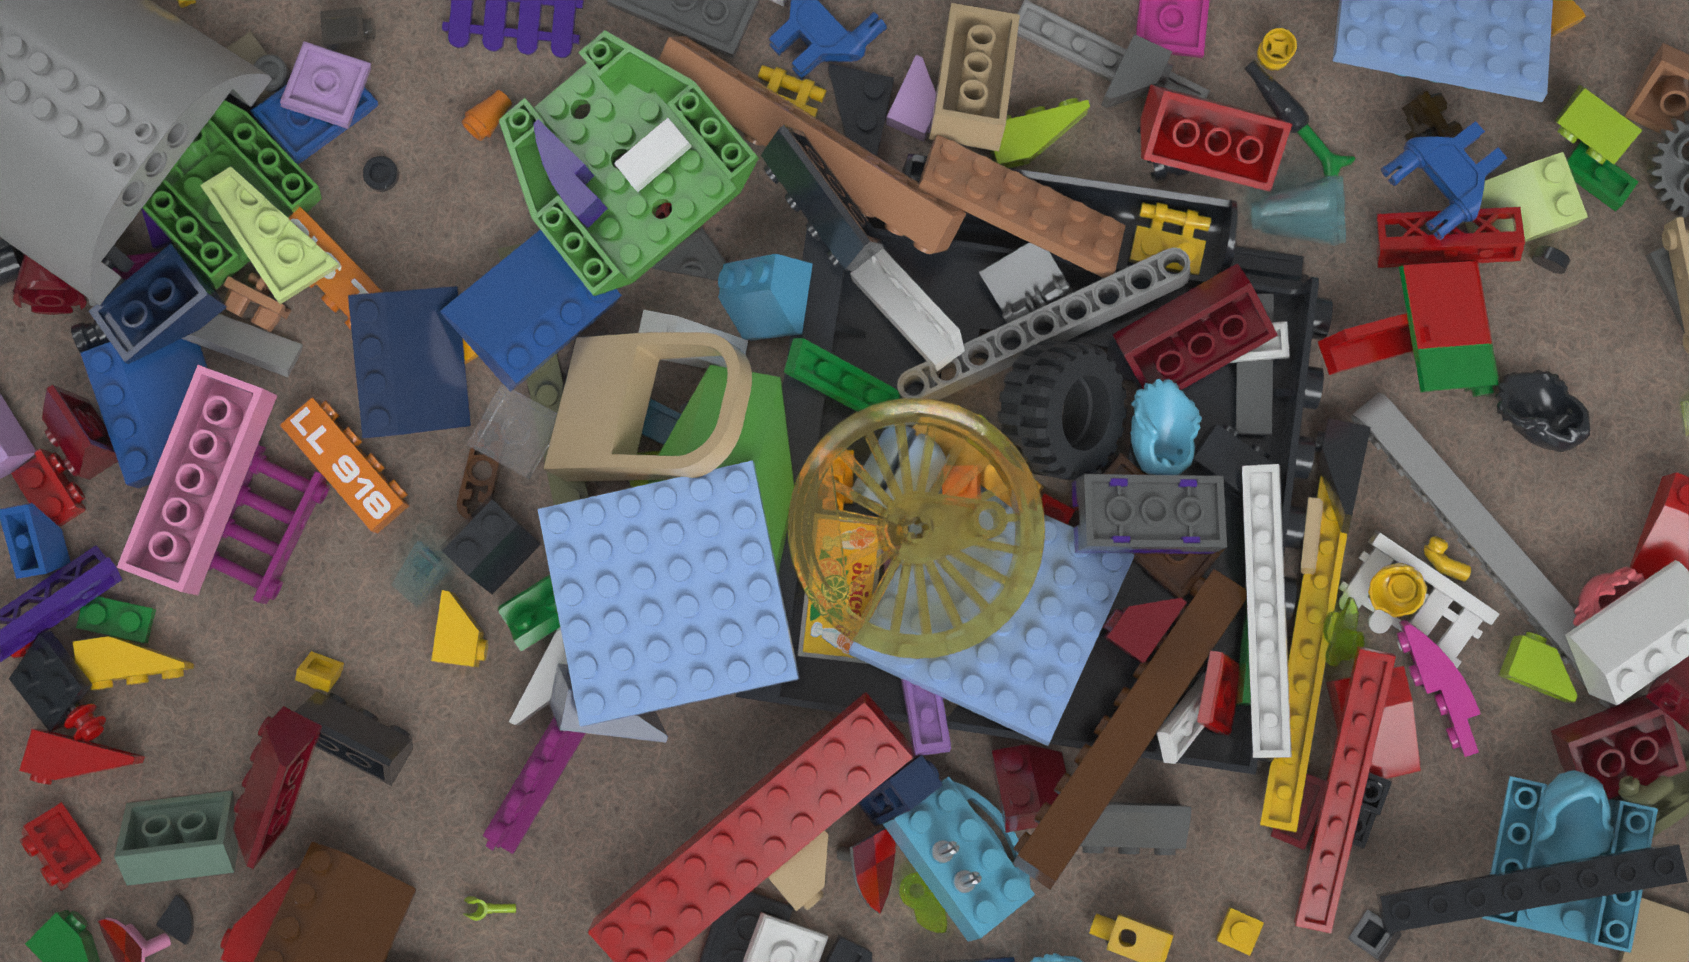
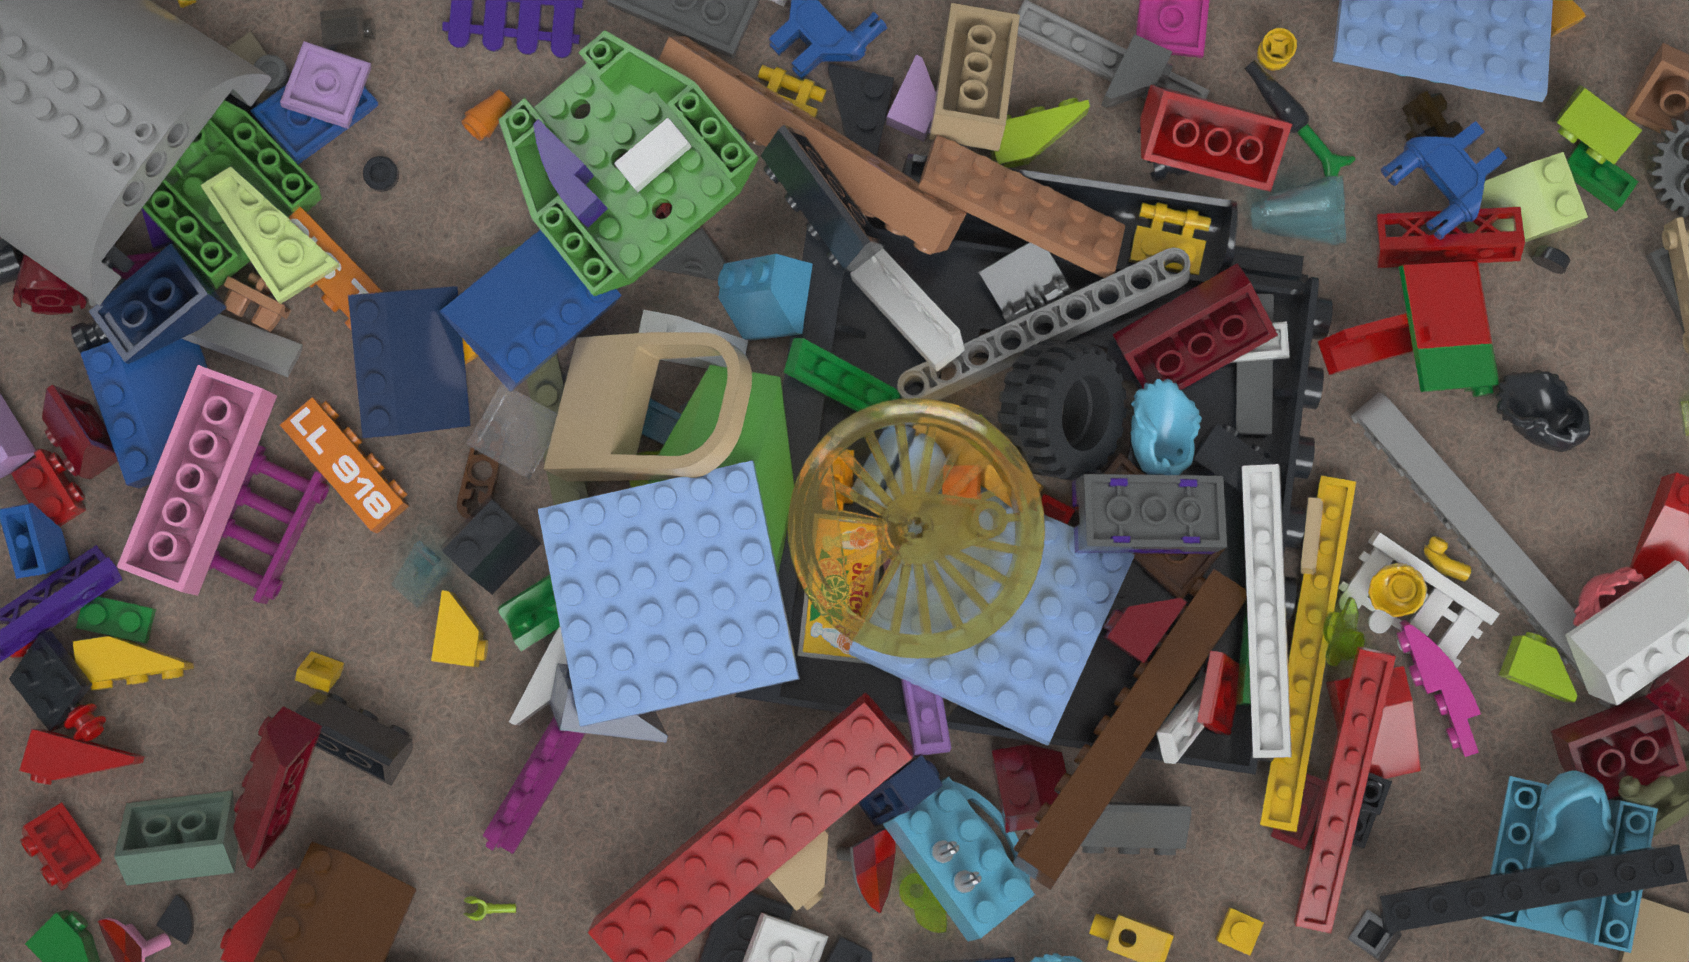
(1341, 465): black slope -> none

